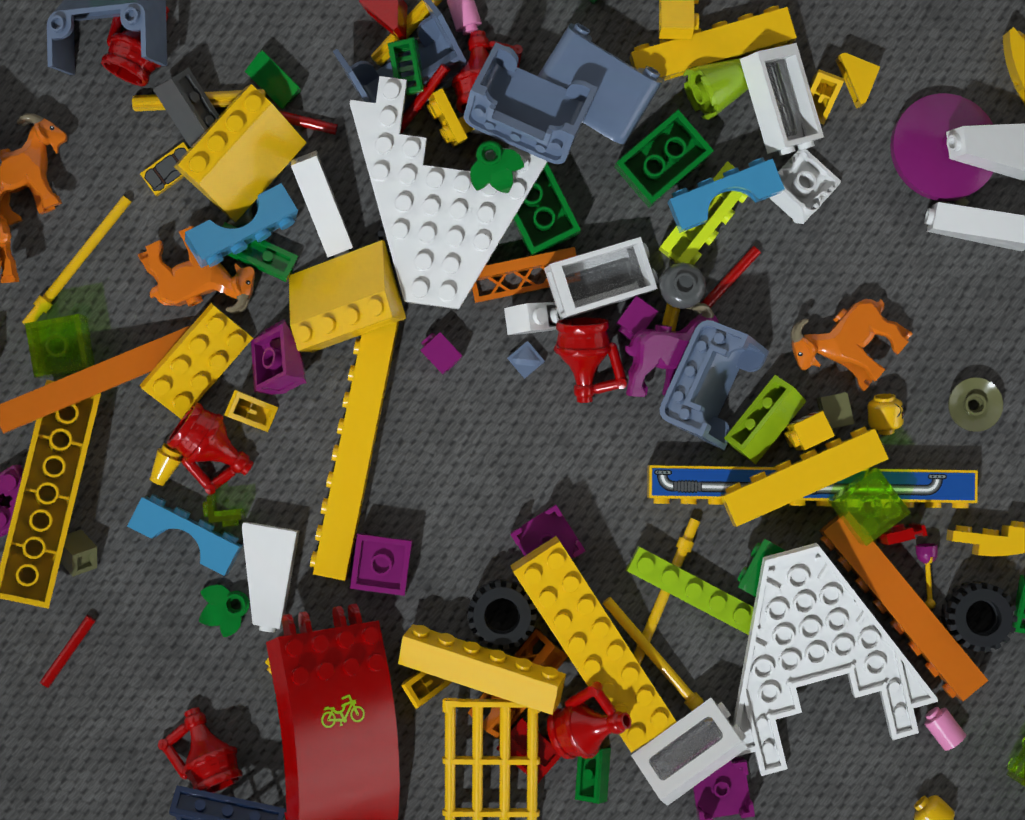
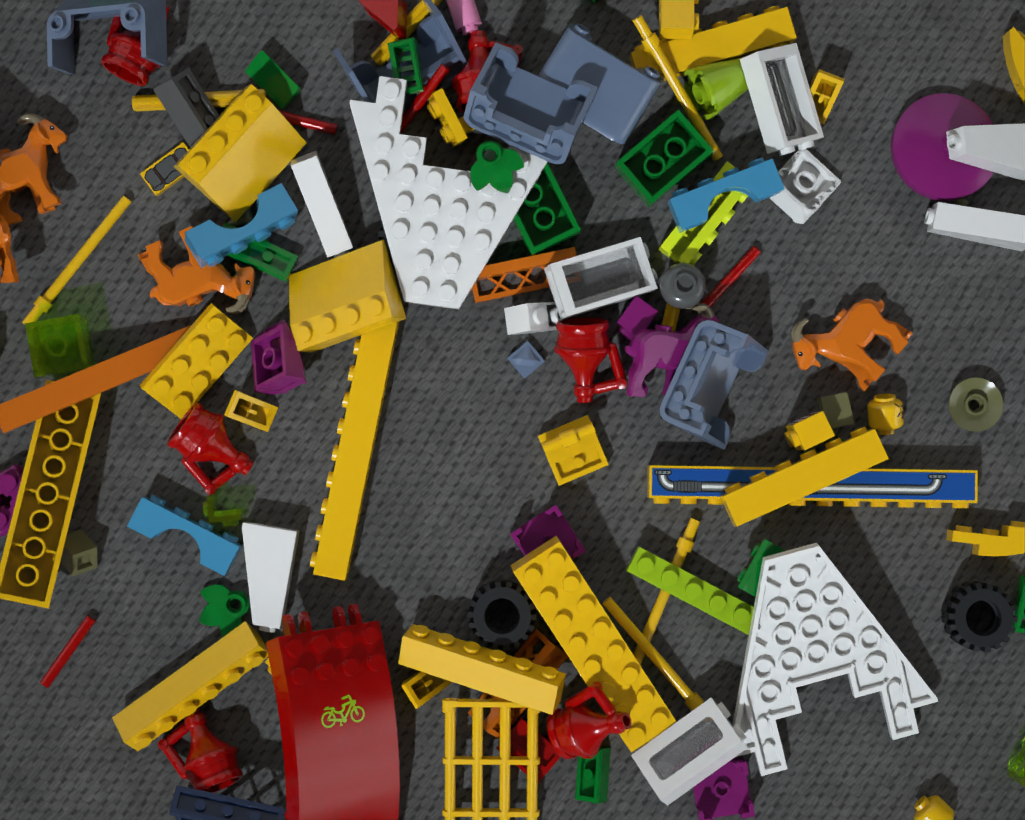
(165, 464): yellow cone -> none
(191, 686): none -> yellow brick
(381, 564): magenta panel -> none
(440, 352): magenta brick -> none
(573, 450): none -> yellow plate
(651, 42): none -> yellow bar
(765, 419): lime brick -> none
(858, 77): yellow slope -> none
(869, 506): clear neon green brick -> none
(901, 533): red plate -> none
(906, 609): orange brick -> none
(927, 554): hinge -> none
(944, 728): bright pink brick -> none

